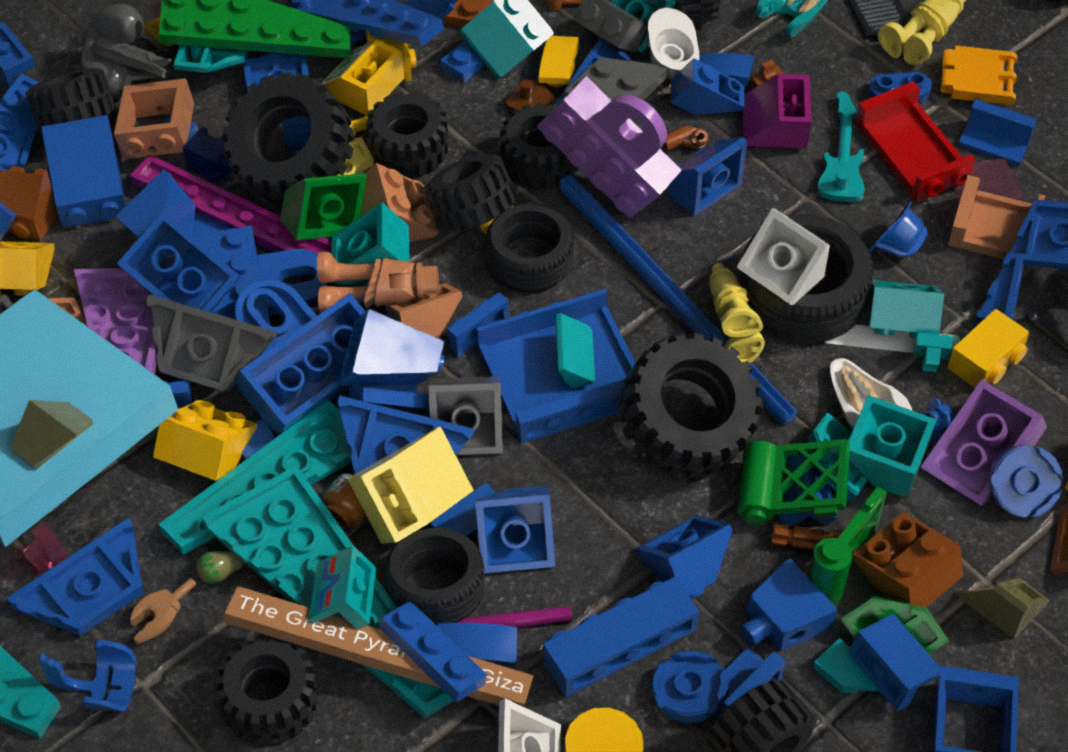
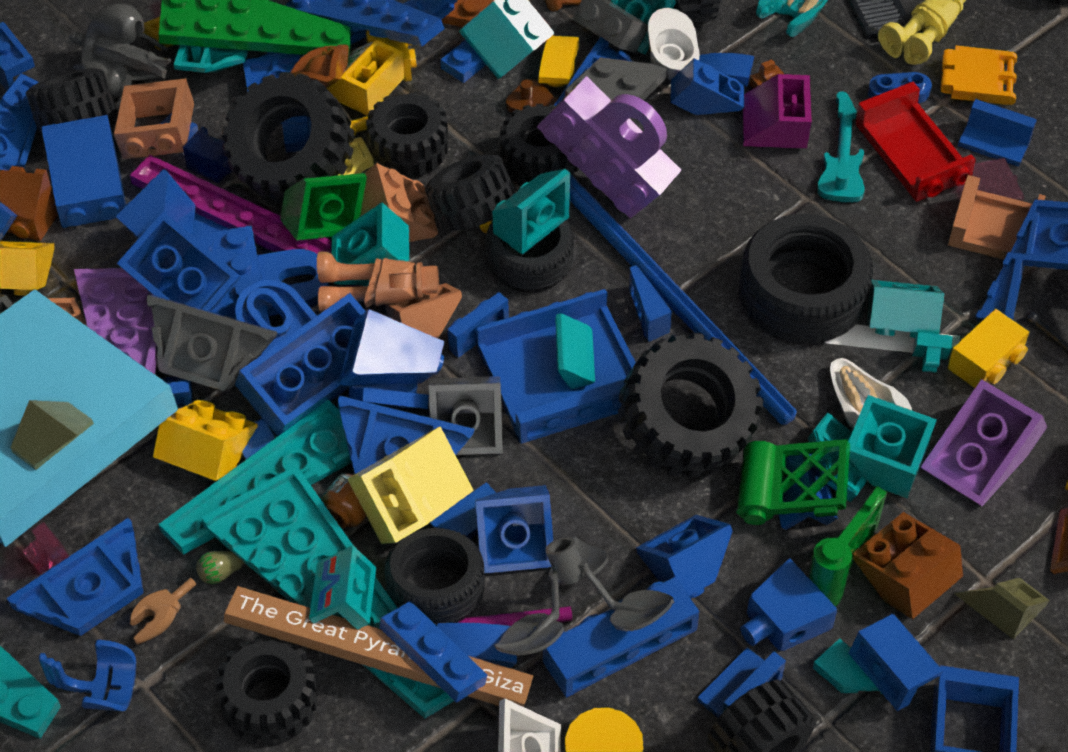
(324, 64): none -> dark orange hat
(533, 210): none -> teal slope
(570, 562): none -> dark grey plant
(650, 307): none -> blue slope
(686, 137): dark orange arm -> none
(690, 687): blue tile -> none
(709, 175): blue slope -> none
(735, 315): light yellow piece -> none
(785, 257): white slope -> none
(800, 537): dark orange axle -> none
(903, 236): blue piece -> none
(914, 617): green tile -> none
(943, 414): blue plate -> none
(1025, 481): blue tile -> none

